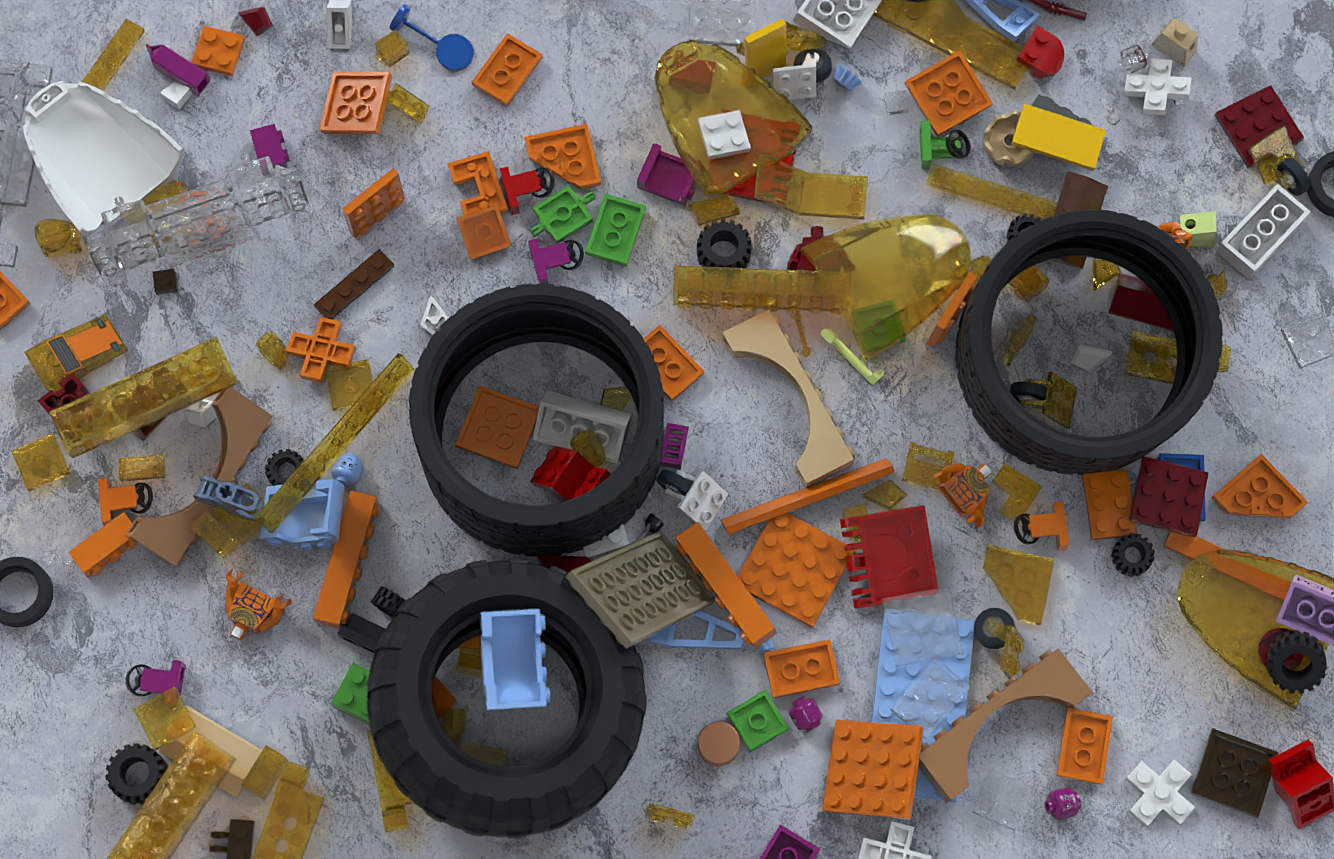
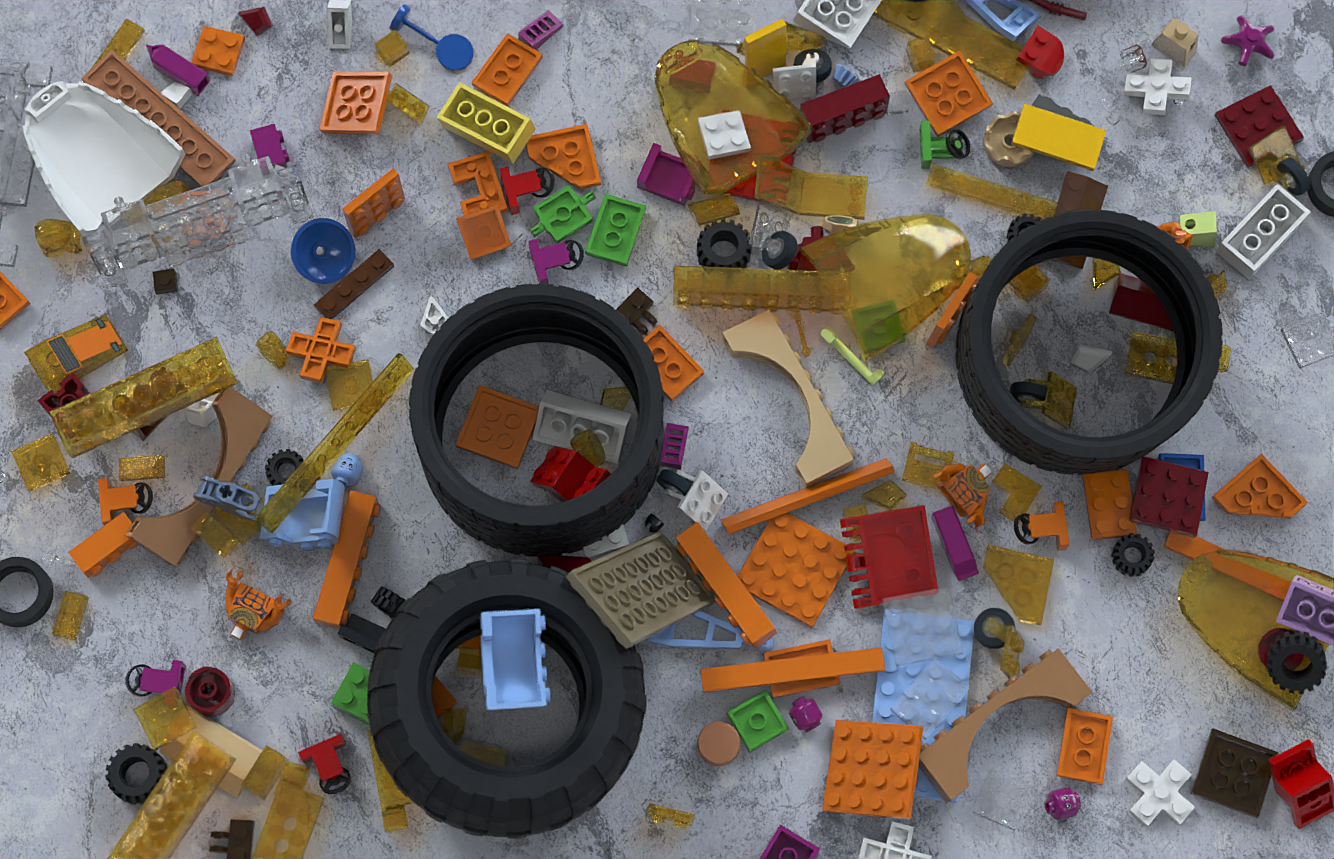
(70, 615): none -> clear yellow plate
(197, 691): none -> dark red brick
(204, 157): none -> nougat plate
(328, 763): none -> red piece
(337, 252): none -> blue dish
(486, 123): none -> light yellow brick
(523, 35): none -> magenta slope
(636, 307): none -> dark brown hinge
(772, 238): none -> plate
(792, 670): none -> orange tile
(837, 223): none -> tan rock
(846, 108): none -> dark red brick
(920, 54): none -> clear yellow brick
(955, 543): none -> magenta piece
(1250, 40): none -> magenta animal

